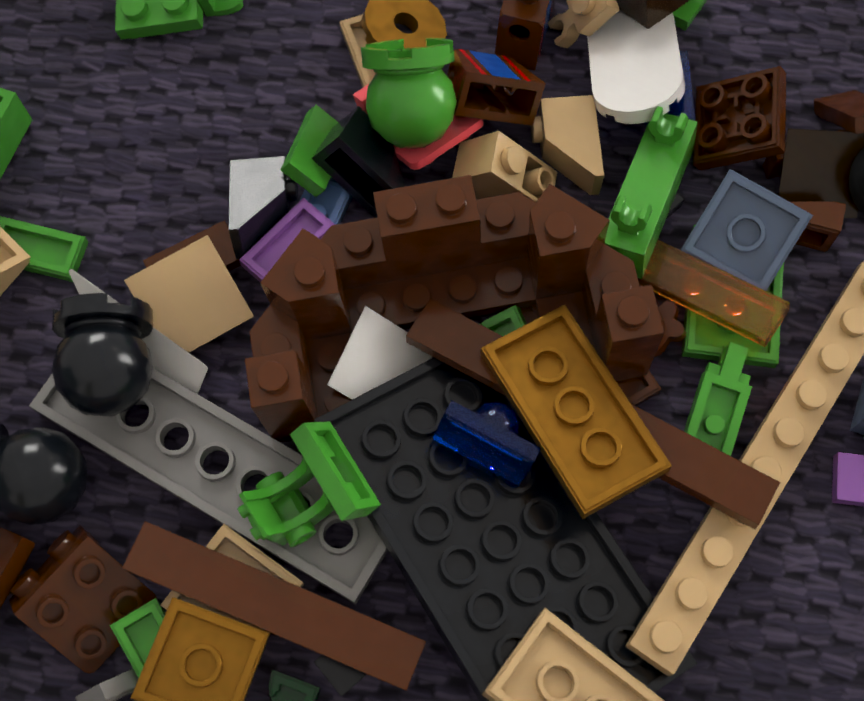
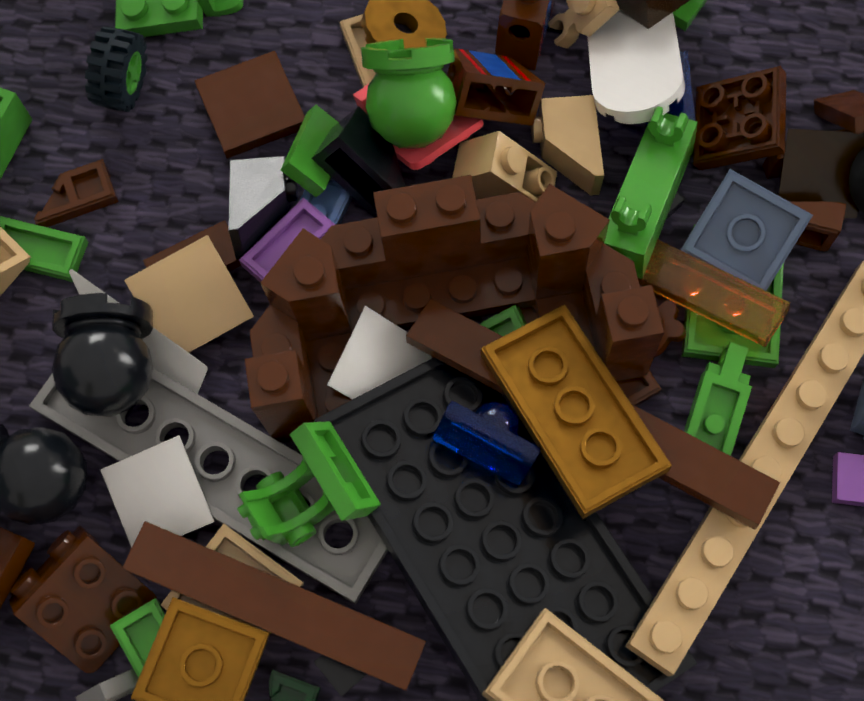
(78, 193): none -> reddish brown tile
(116, 68): none -> black wheel
(157, 489): none -> white sticker
(250, 104): none -> reddish brown tile

